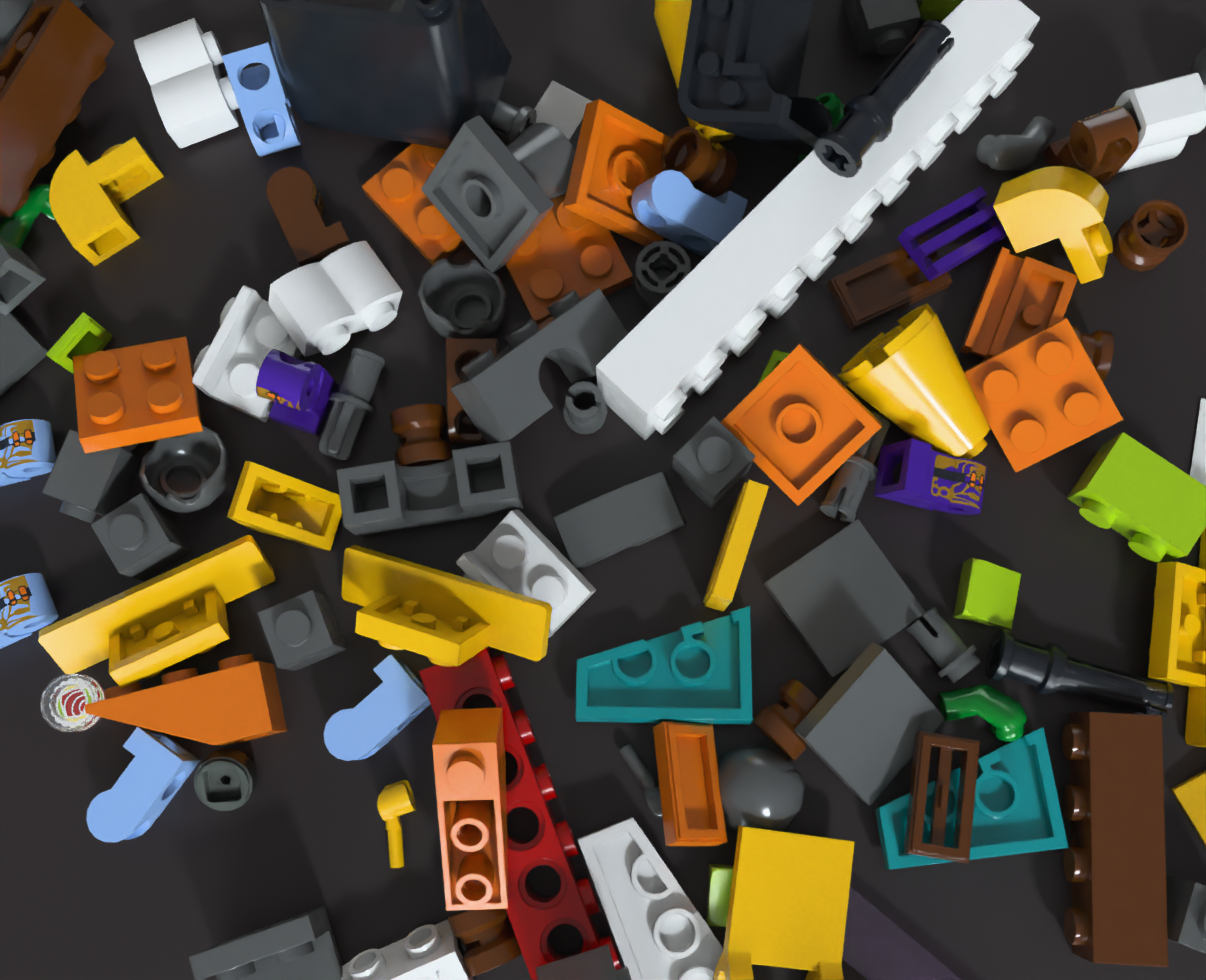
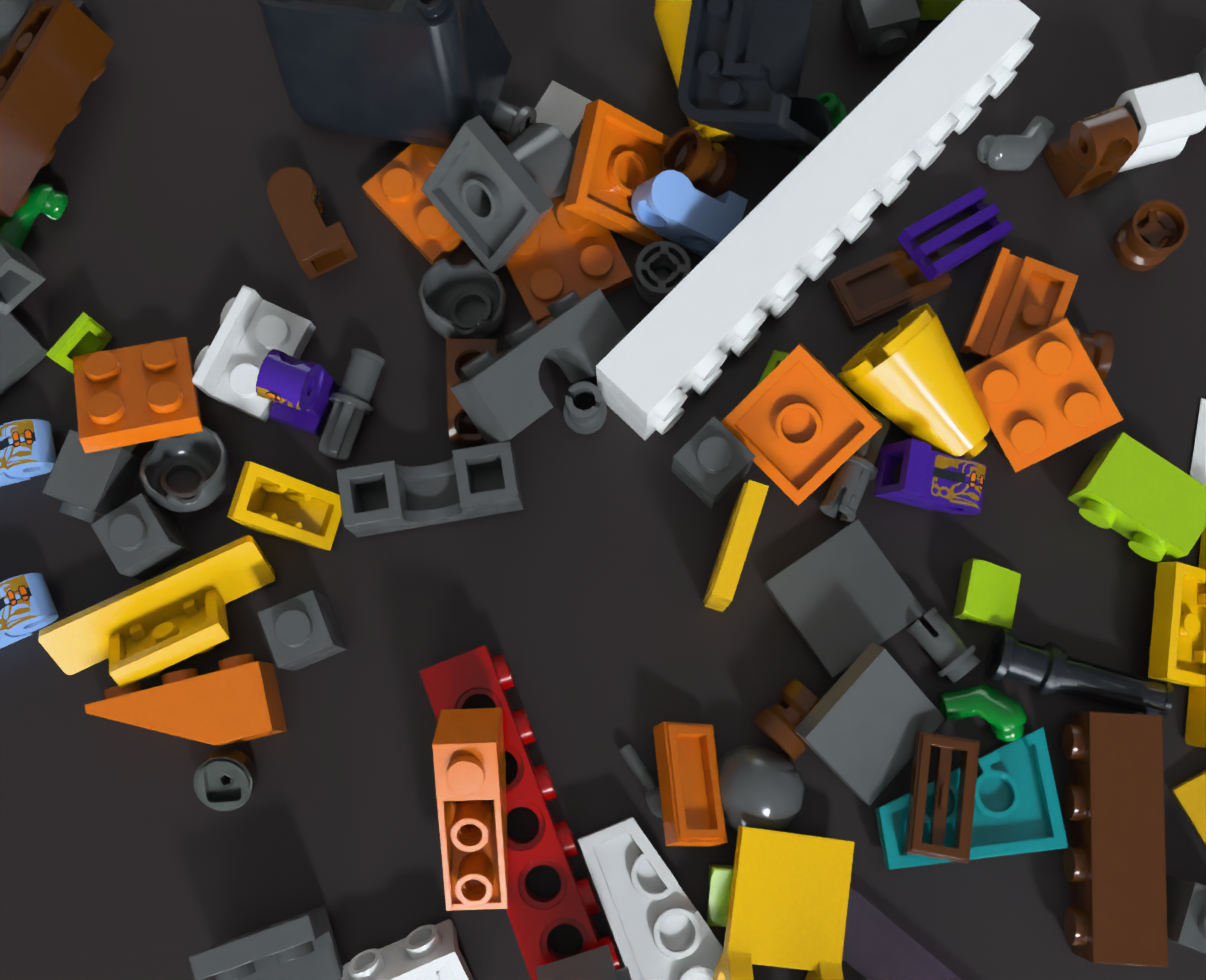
(65, 700): clear tile -> none
(89, 195): yellow brick -> none
(143, 787): light blue leg -> none
(187, 82): white brick -> none
(262, 99): light blue leg -> none
(335, 298): white brick -> none
(378, 717): light blue leg -> none
(392, 803): yellow hand -> none
(421, 435): reddish brown wheel -> none
(439, 611): yellow bracket -> none
(485, 937): reddish brown wheel -> none
(528, 564): white bracket -> none
(620, 520): dark grey slope -> none
(678, 677): teal wing -> none
(870, 115): black pin -> none
(1058, 205): yellow brick -> none

